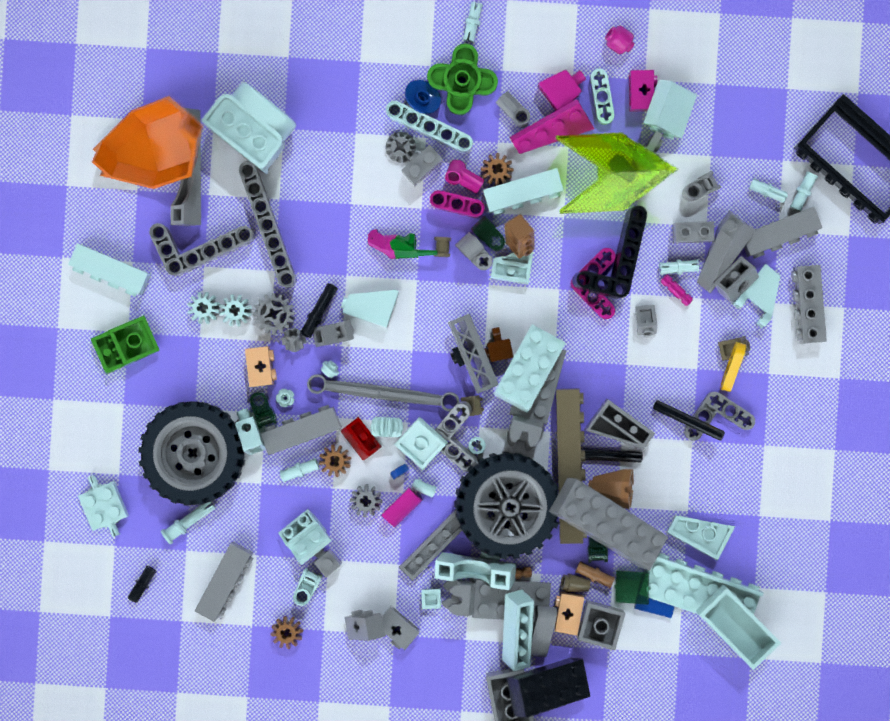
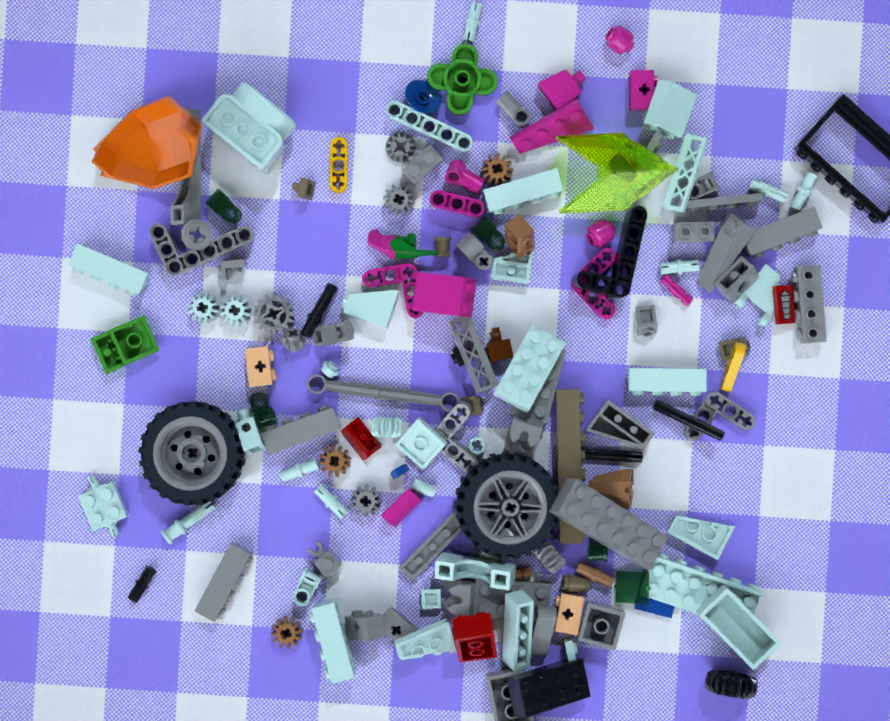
(203, 229): none -> light grey gear
(222, 205): none -> clear green piece
(233, 265): none -> light grey bracket
(261, 217): light grey beam -> none
(280, 398): light aqua plate -> none
(304, 188): none -> dark tan tile
(305, 536): light aqua brick -> none
(331, 501): none -> light aqua pin
(333, 640): none -> light aqua brick
(345, 170): none -> yellow beam
(399, 277): none -> dark pink beam
(401, 193): none -> light grey gear
(428, 640): none -> light aqua wing
(444, 294): none -> dark pink slope
(474, 637): none -> red brick
(549, 557): none -> light grey gear
(571, 649): none -> light aqua plate
(594, 83): light aqua beam -> none
(600, 233): none -> dark pink head
(666, 380): none -> light aqua brick
(678, 179): none -> light aqua fence
(729, 201): none -> light grey plate
(731, 684): none -> black gear
(783, 304): none -> red tile

